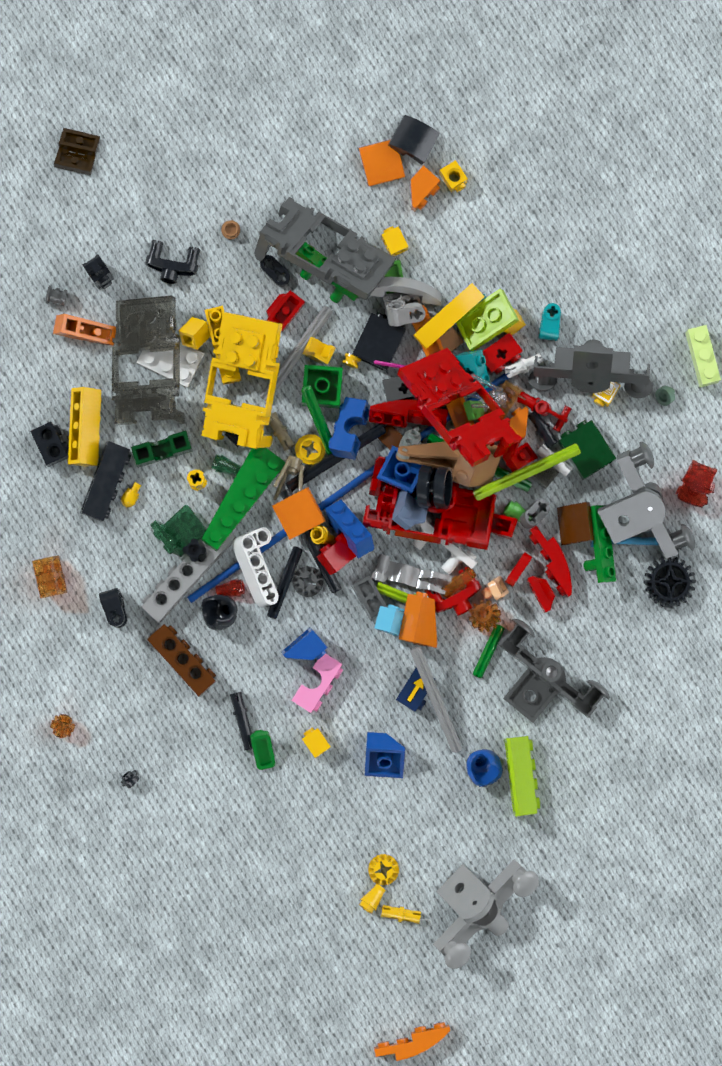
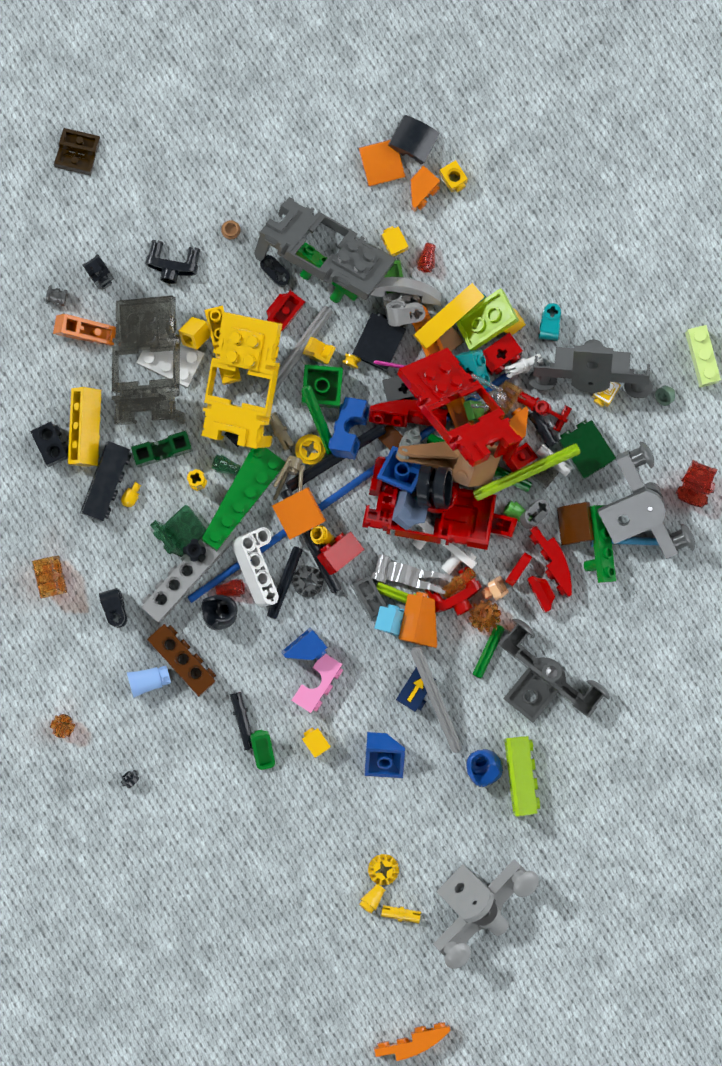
(148, 680): none -> light blue plant
(345, 522): blue arch -> none
(426, 260): none -> clear red cone
(669, 591): black gear -> none

